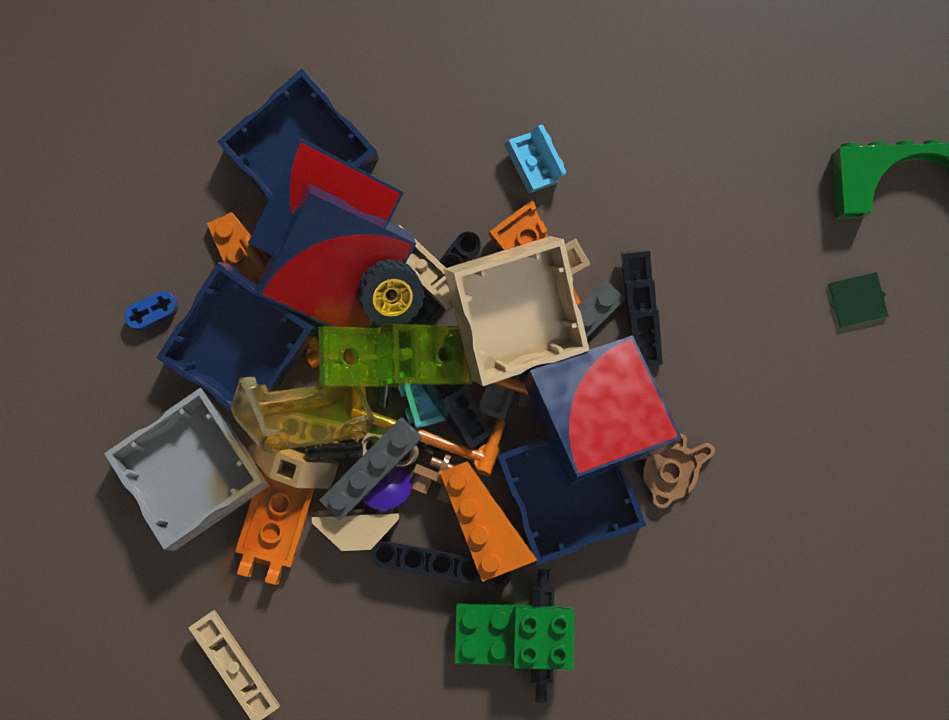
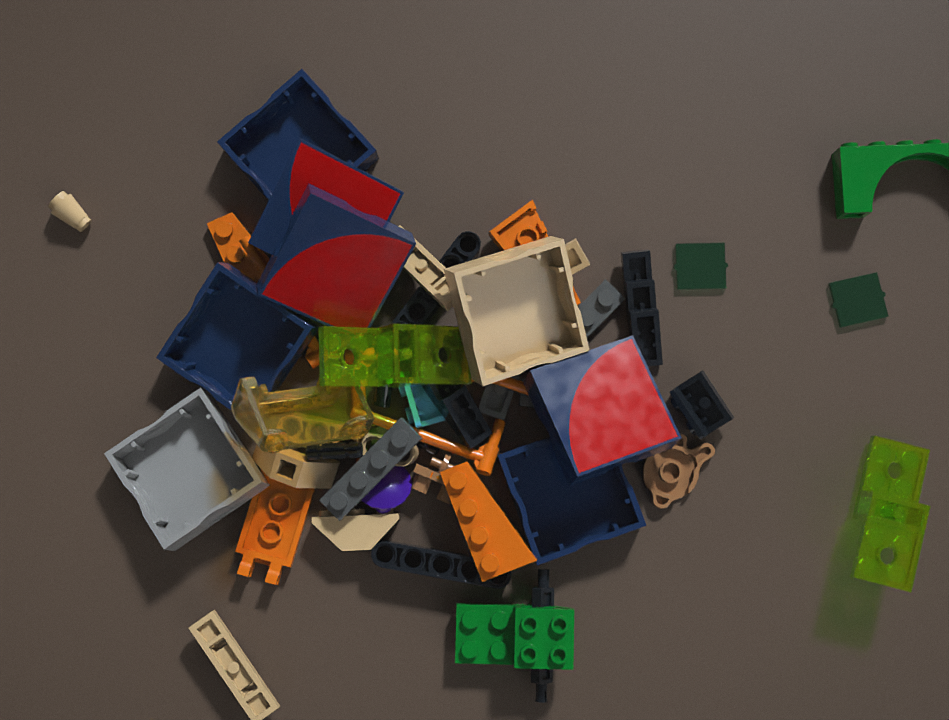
(68, 210): none -> tan cone
(149, 304): blue beam -> none
(401, 303): black wheel -> none
(535, 159): medium azure bracket -> none
(700, 266): none -> clear green piece
(700, 405): none -> black bracket
(890, 513): none -> clear neon green bracket

